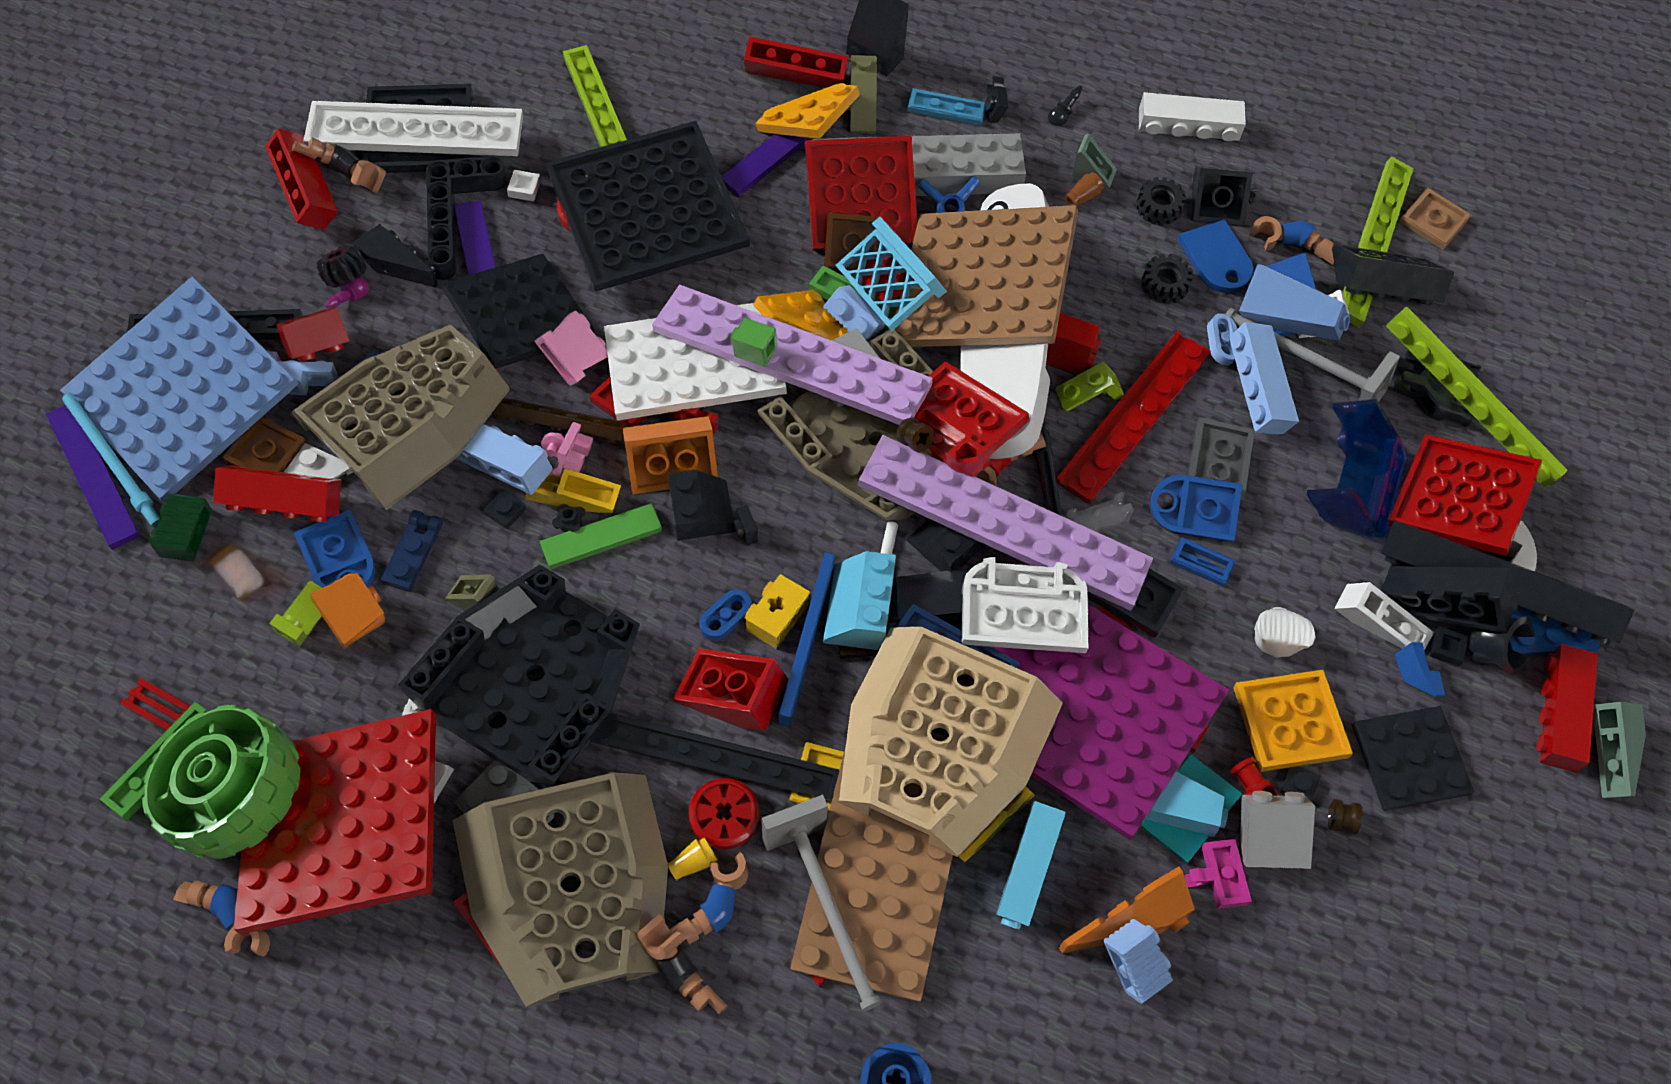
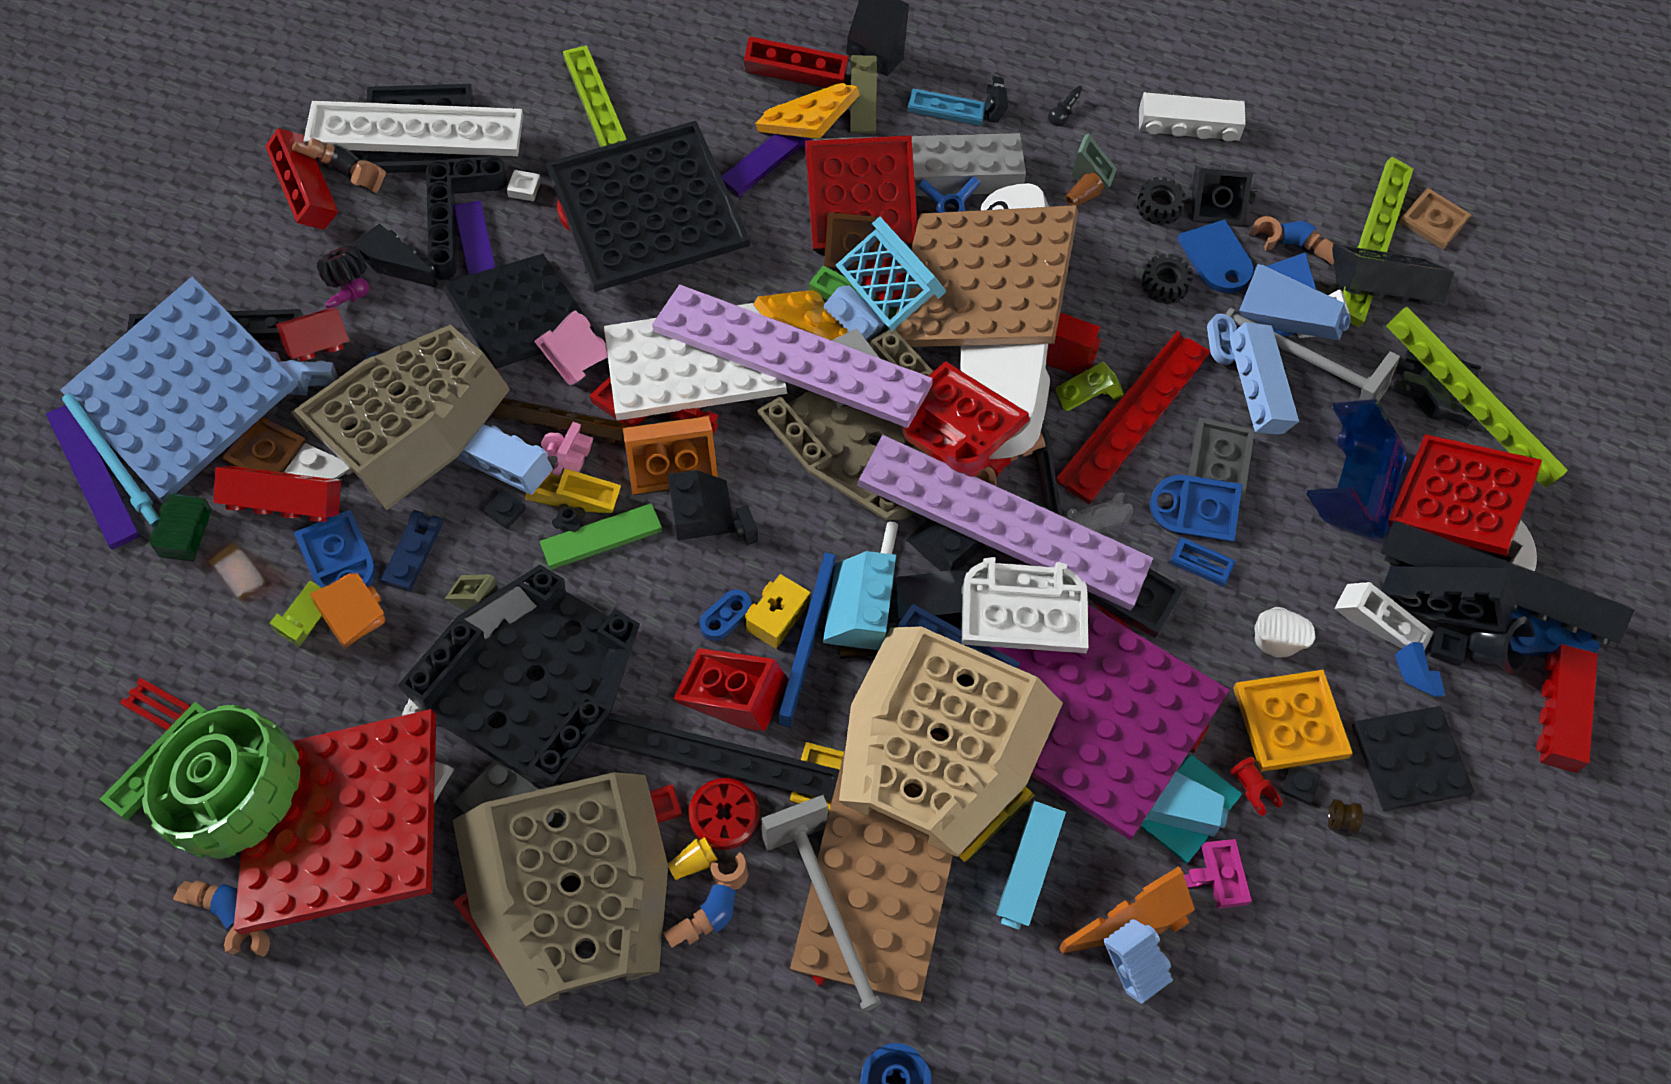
(665, 803): none -> red tile
(676, 966): nougat piece -> none
(754, 342): bright green brick -> none
(915, 434): dark brown wheel -> none
(1276, 830): light grey brick -> none
(1619, 746): sand green slope -> none

